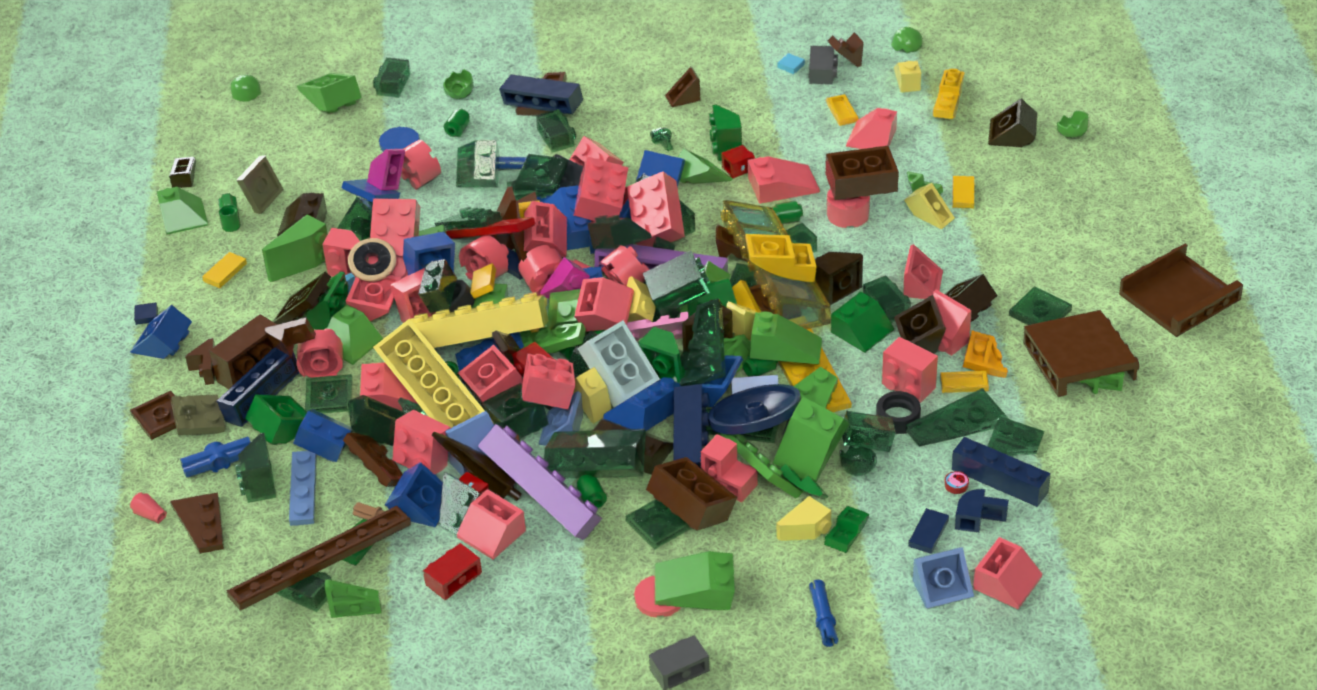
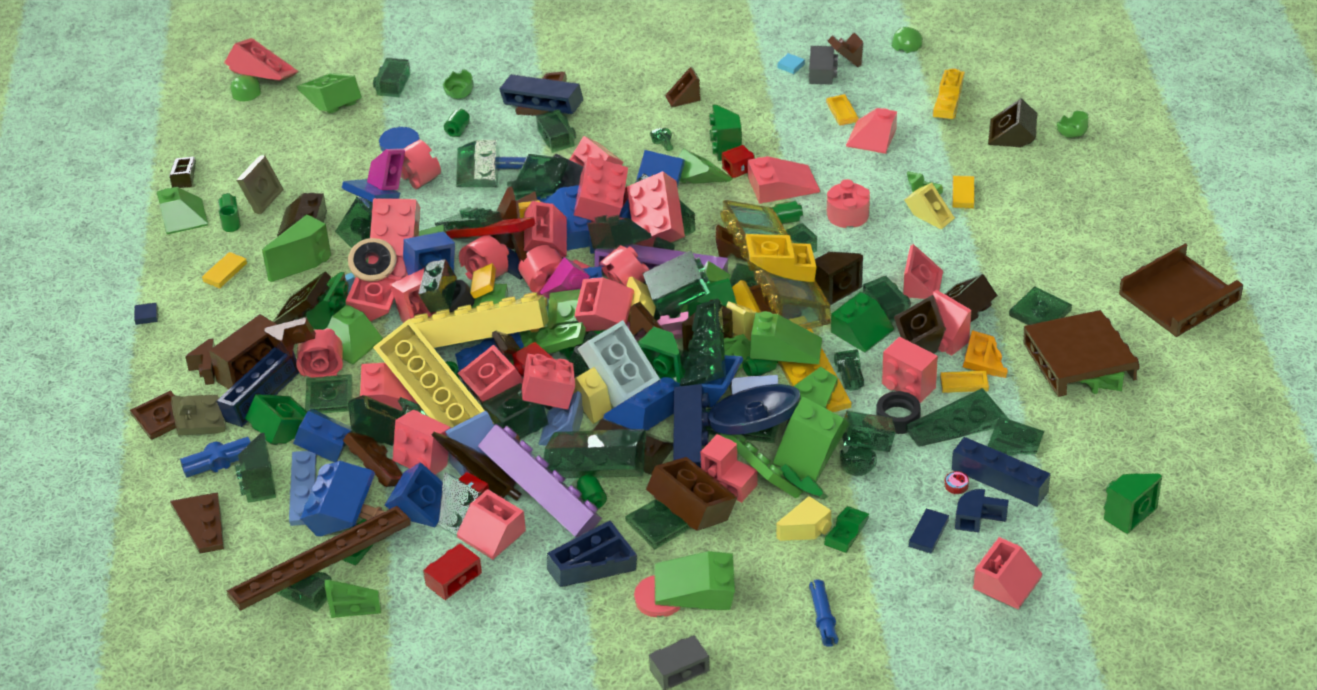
(147, 507): coral cone -> none
(163, 334): blue slope -> none
(256, 60): none -> coral slope
(336, 497): none -> blue slope
(337, 249): coral slope -> none
(592, 557): none -> dark blue wedge
(641, 319): none -> reddish brown slope
(849, 368): none -> clear green piece
(861, 172): reddish brown brick -> none
(908, 76): light yellow slope -> none
(942, 577): medium blue slope -> none
(1131, 499): none -> green slope

